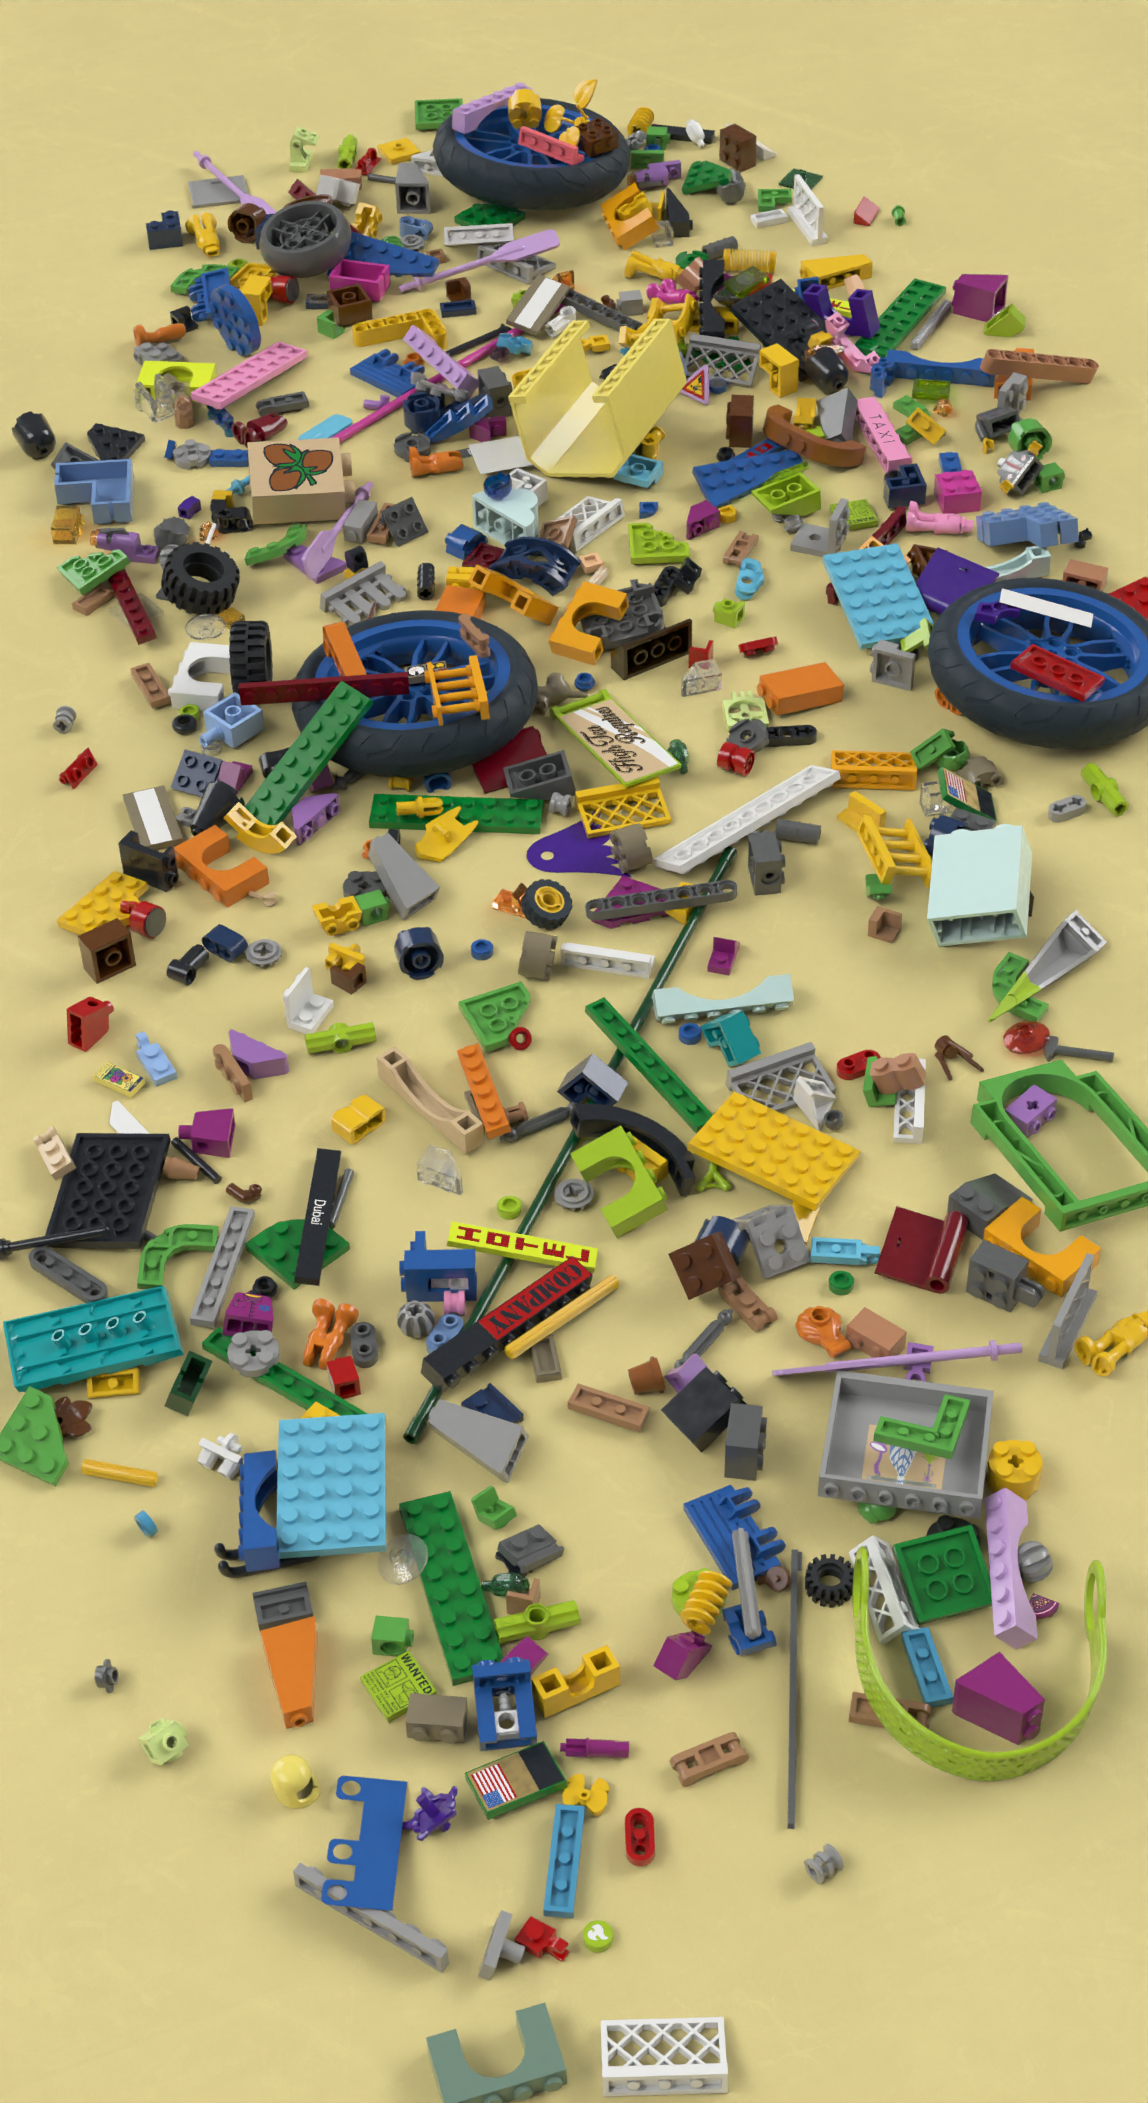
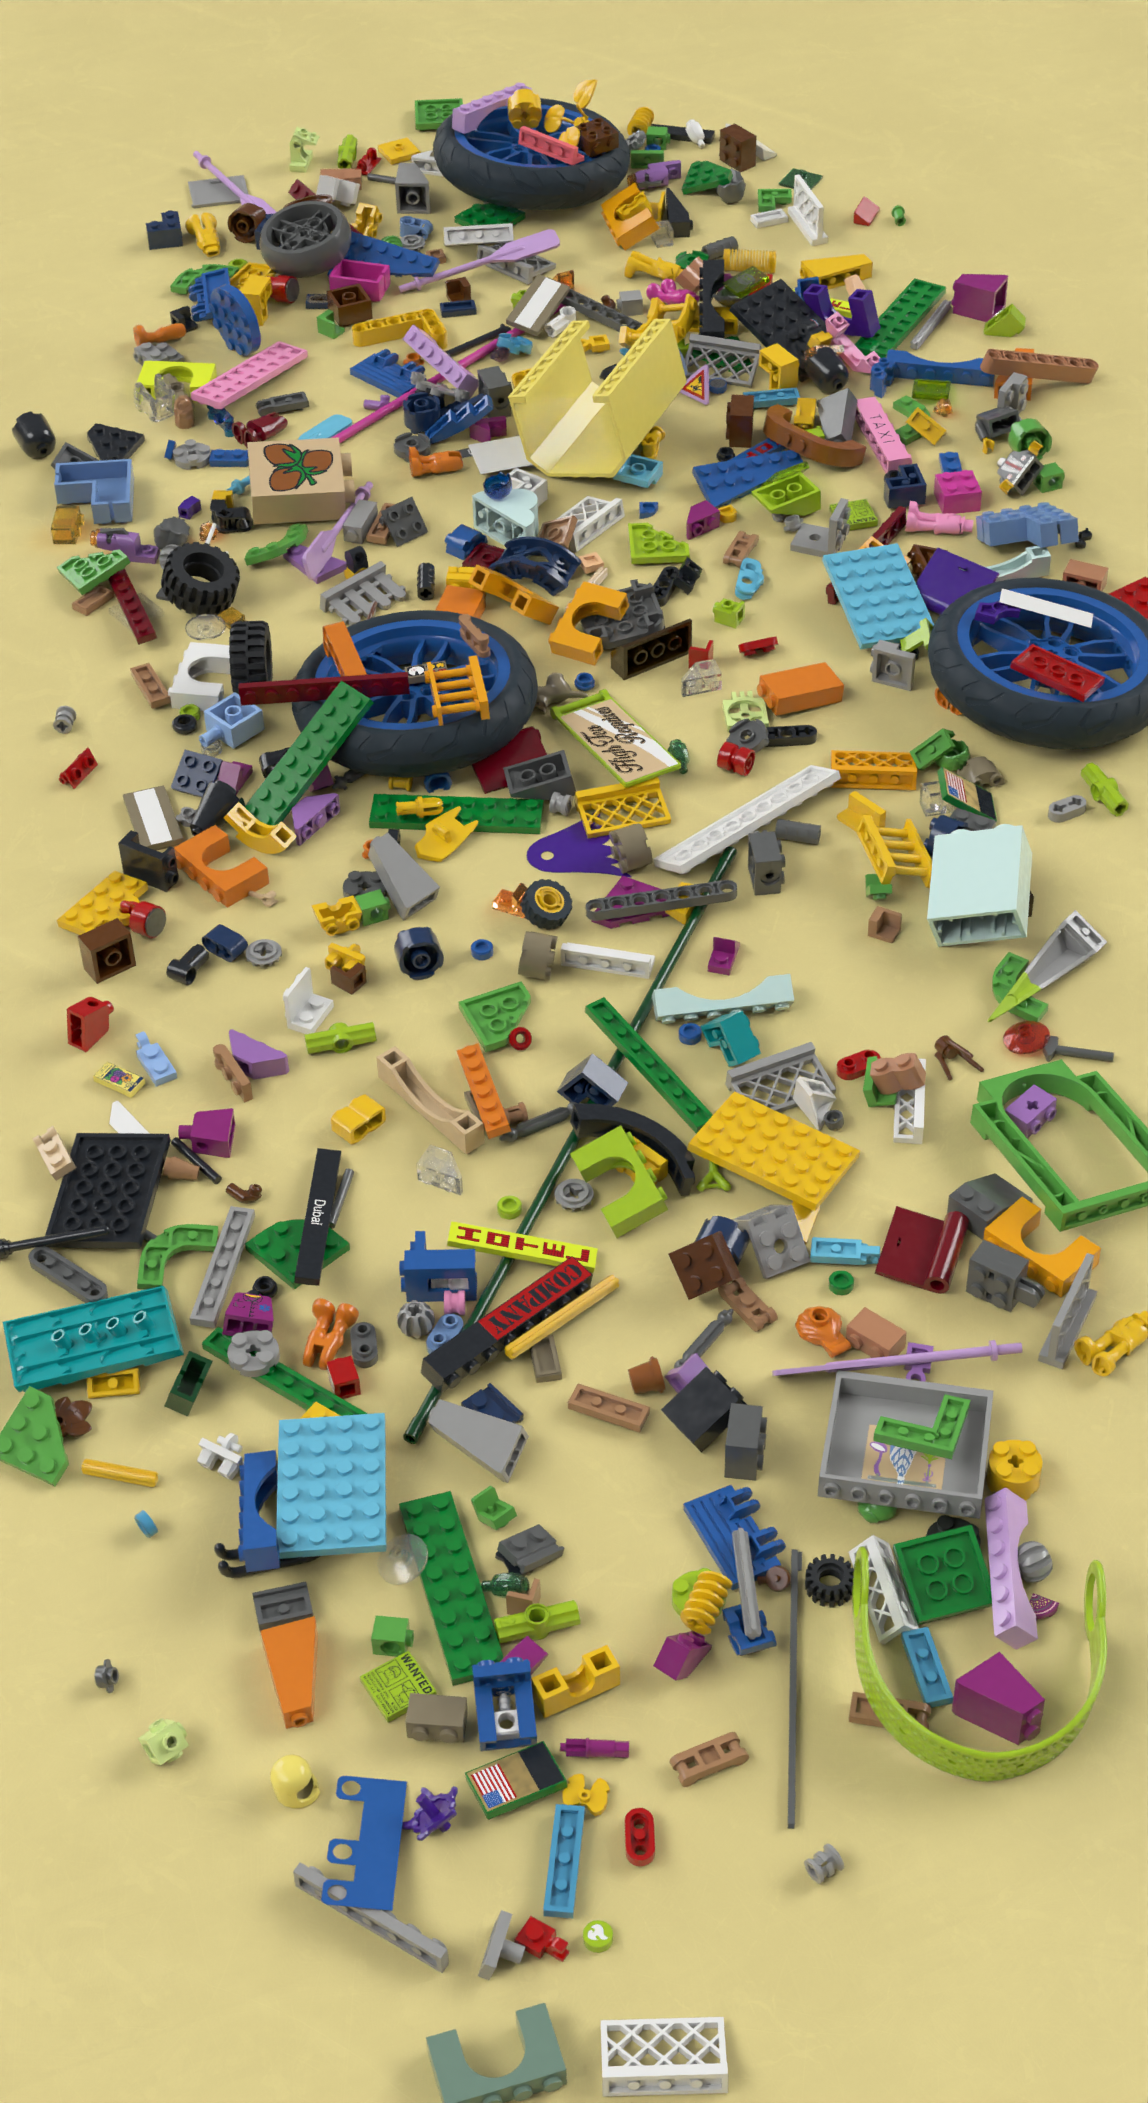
(773, 397): none -> dark azure plate

